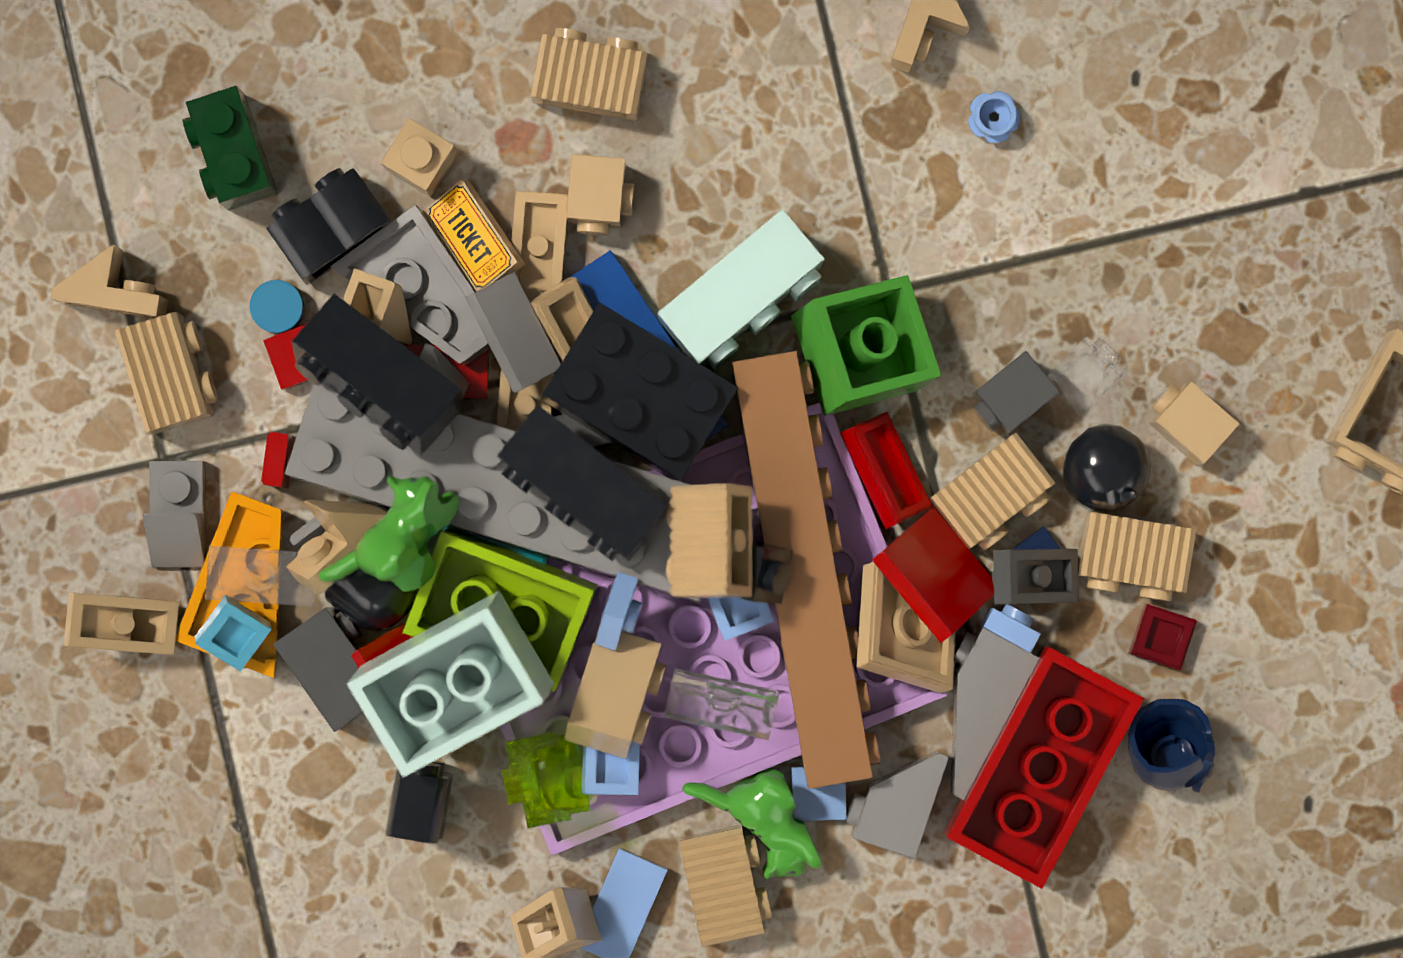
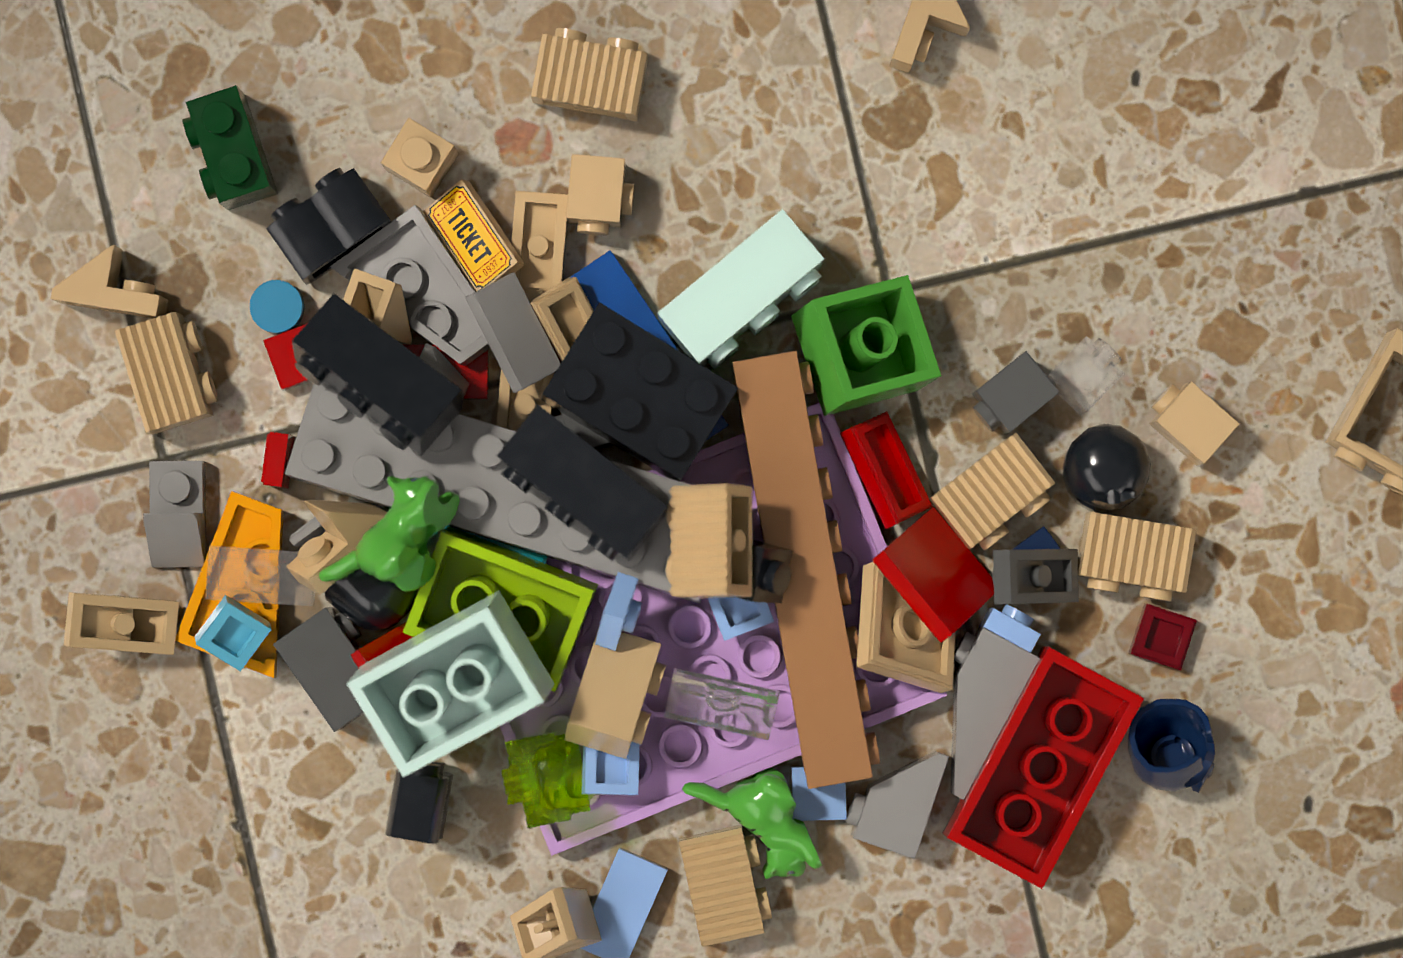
(1002, 105): light blue plate -> none

